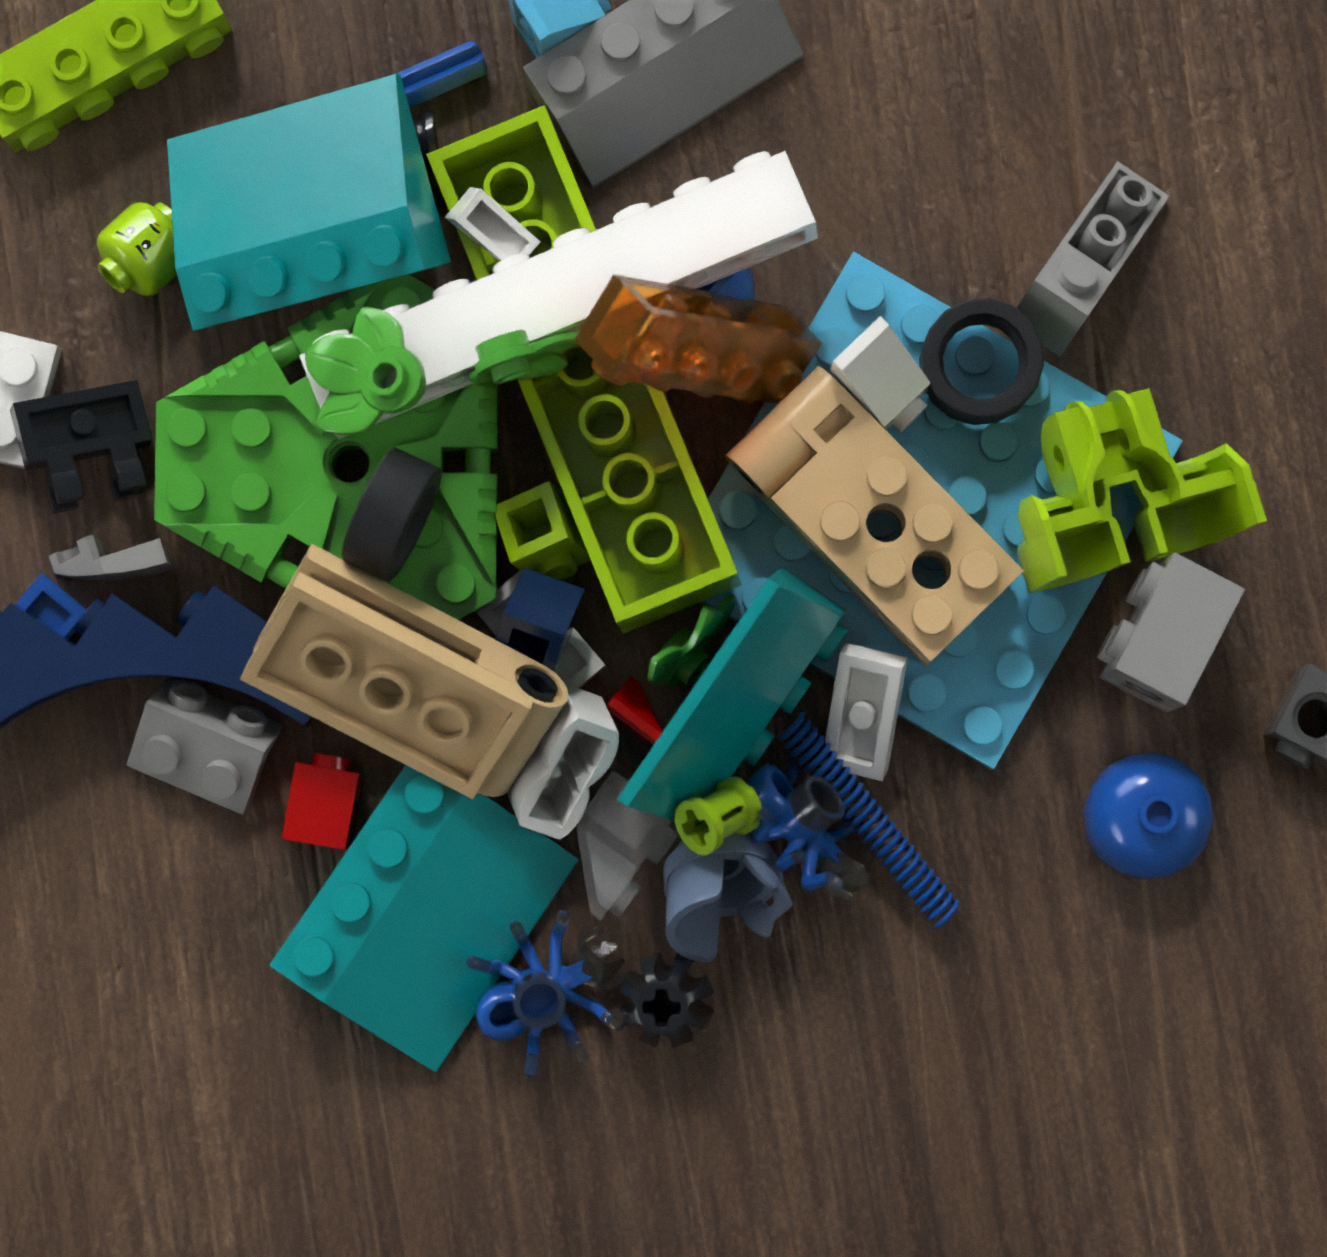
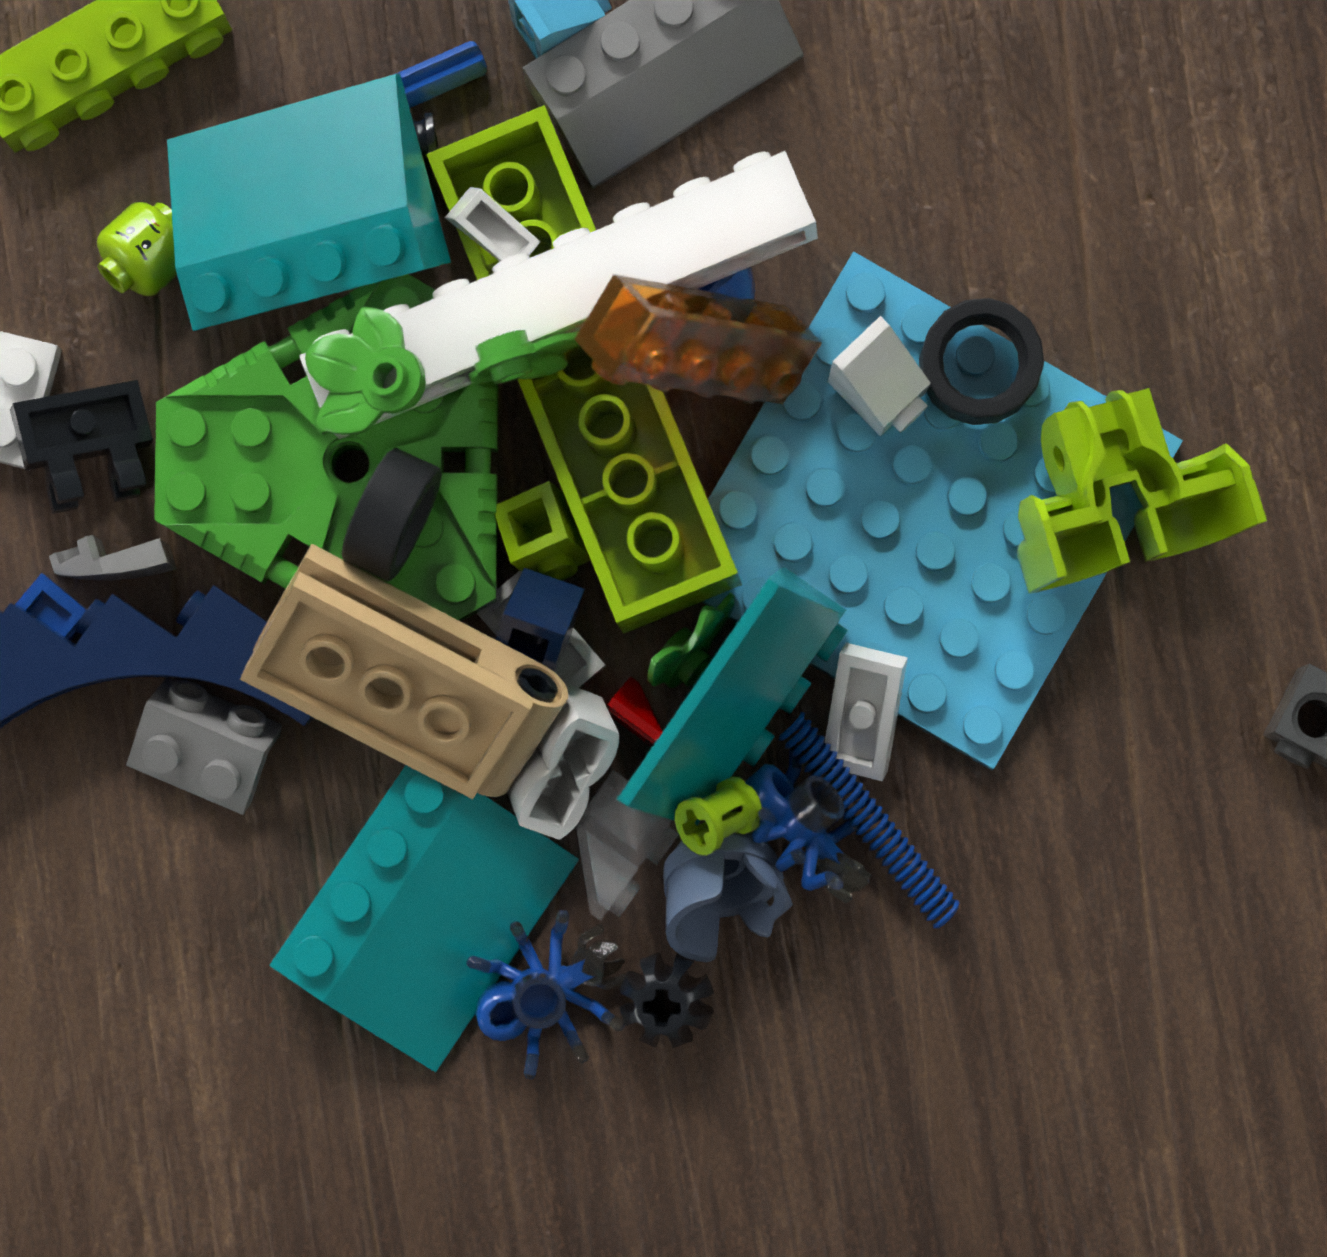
(323, 803): red brick -> none
(830, 468): tan hinge -> none
(1090, 256): light grey slope -> none
(1148, 816): blue cylinder -> none
(1169, 633): light grey brick -> none

